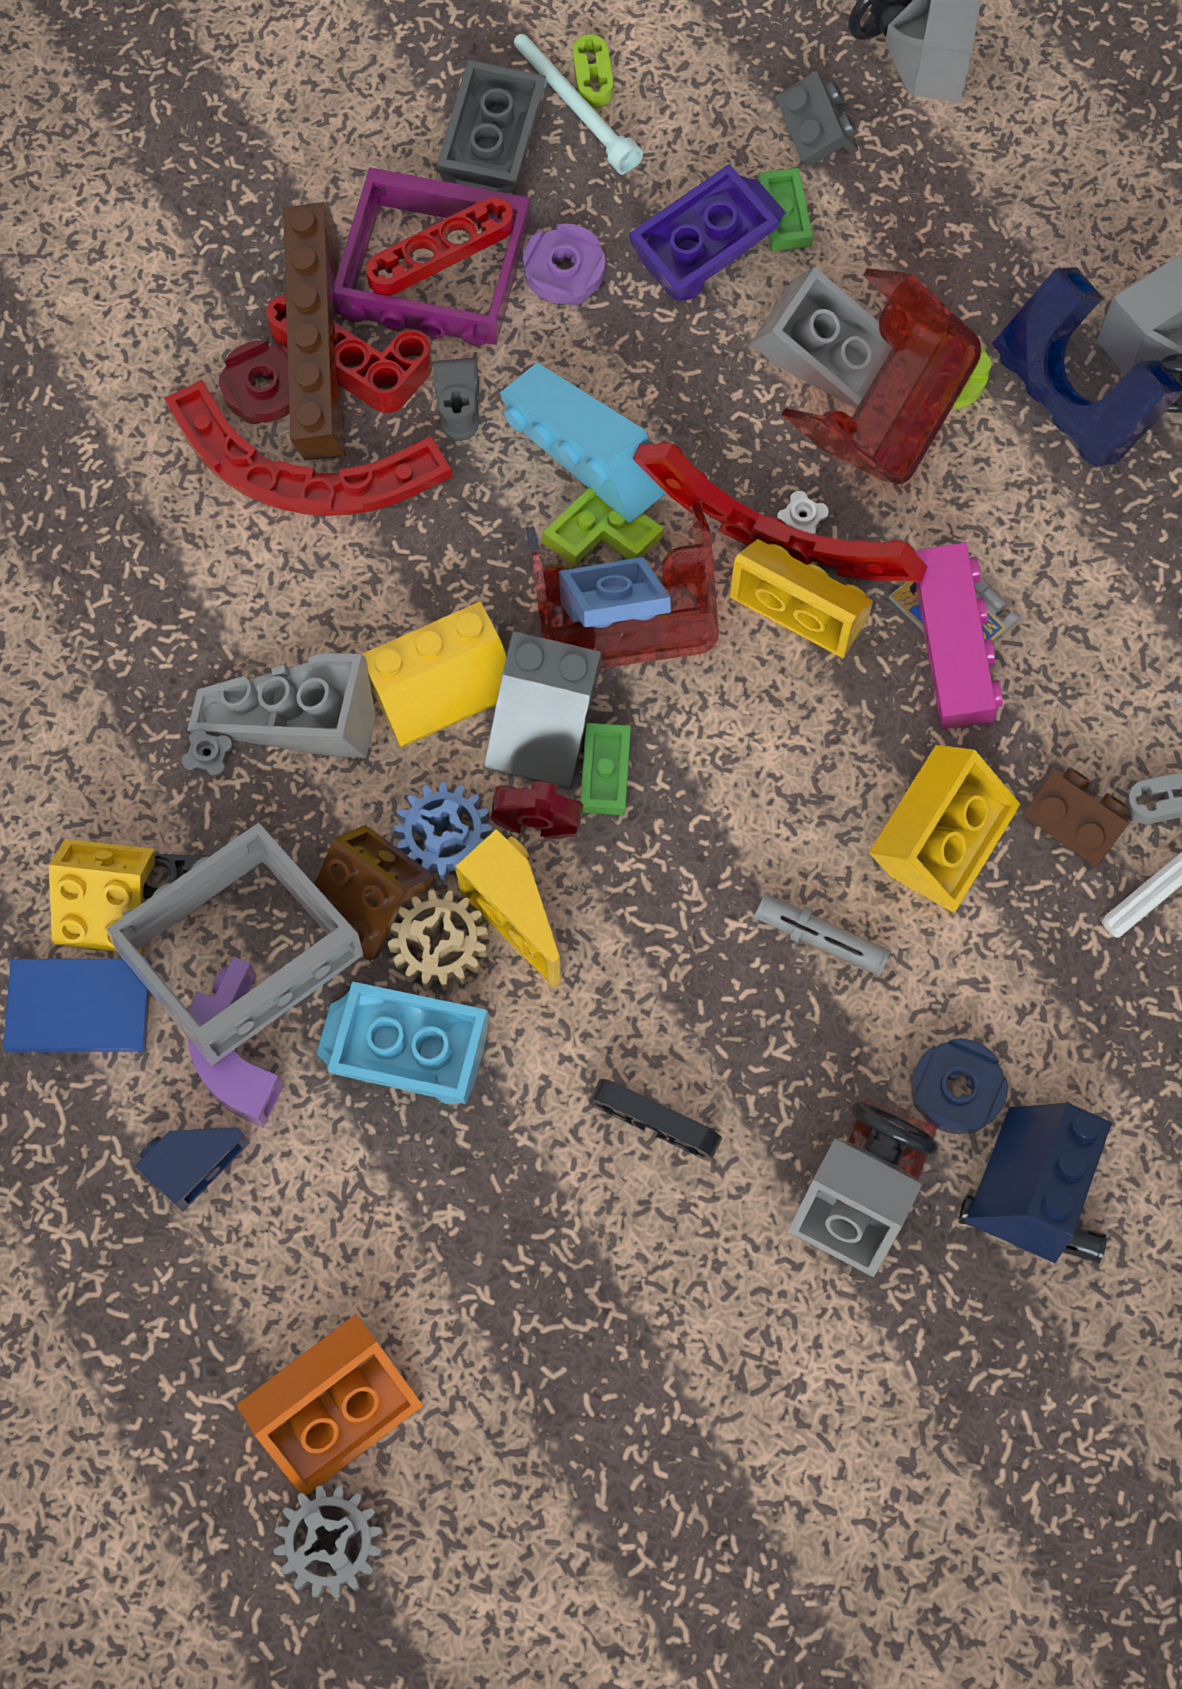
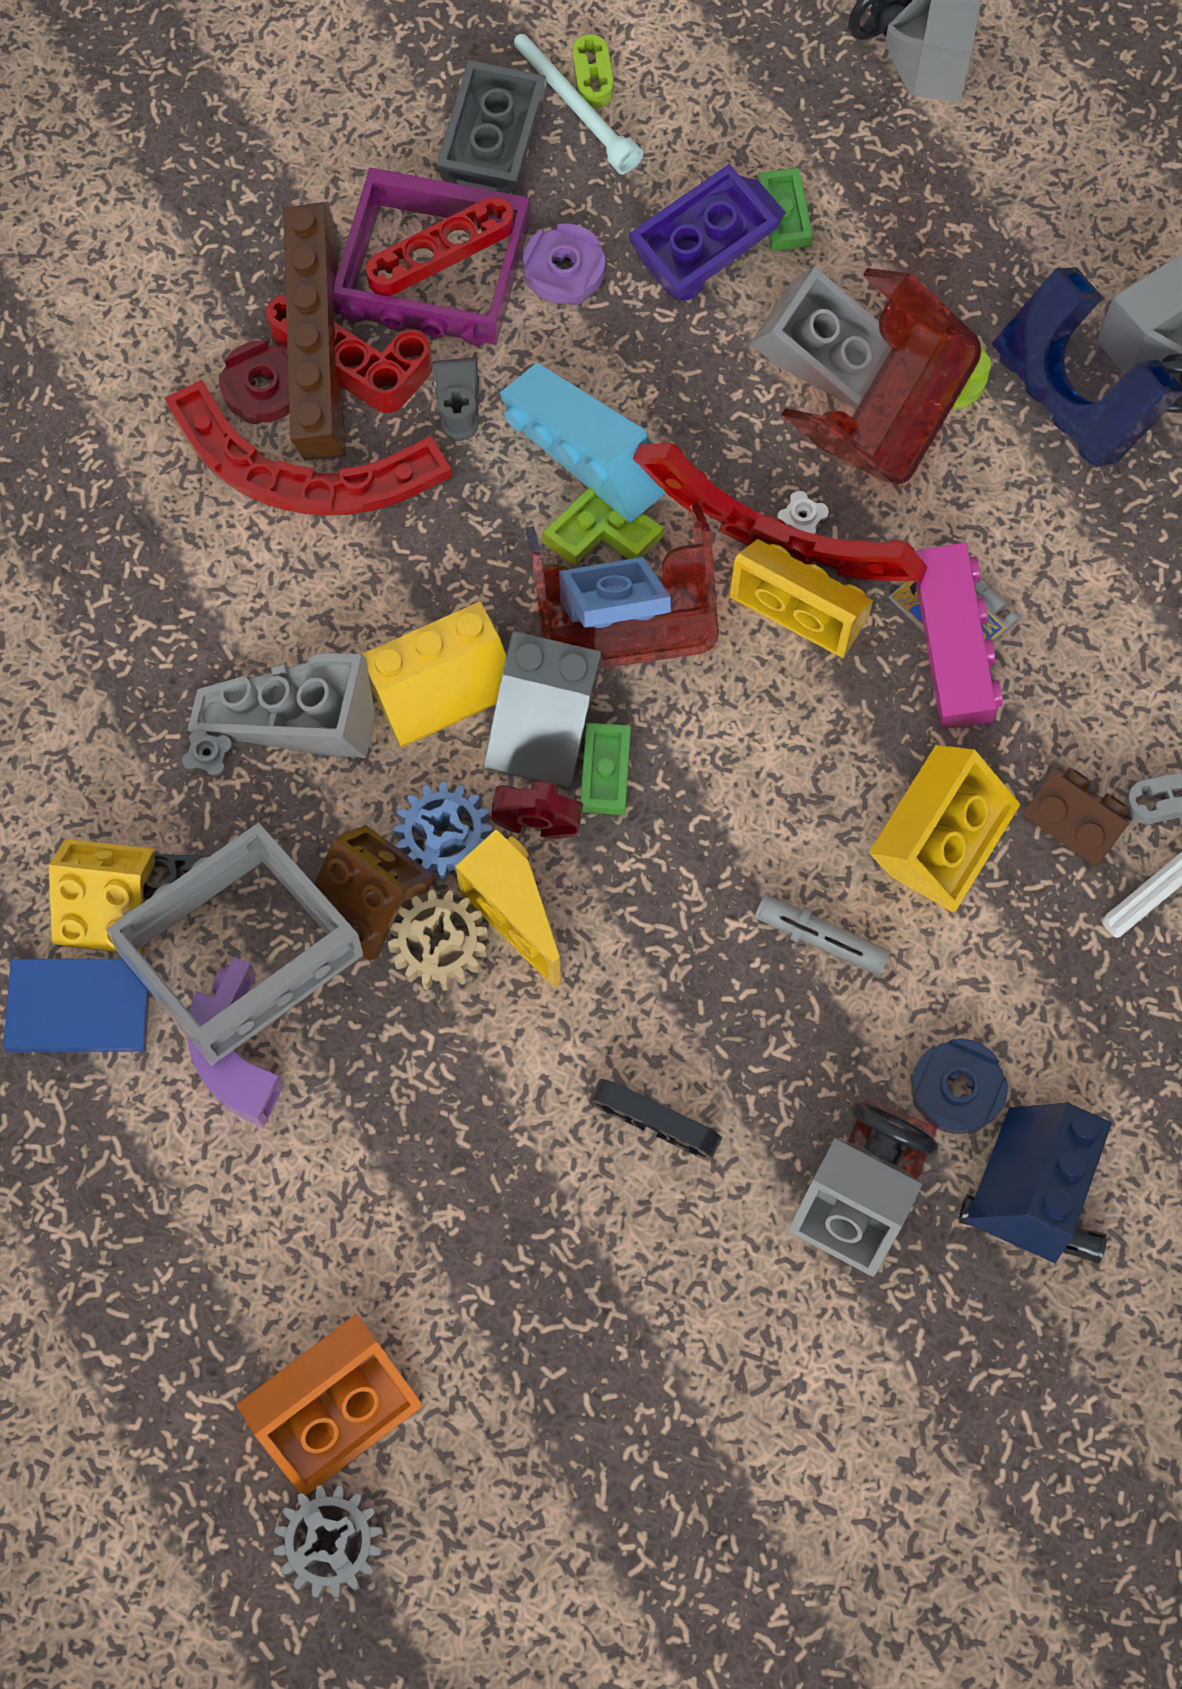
(189, 1161): dark blue slope -> none
(405, 1042): medium azure slope -> none
(817, 119): dark grey bracket -> none

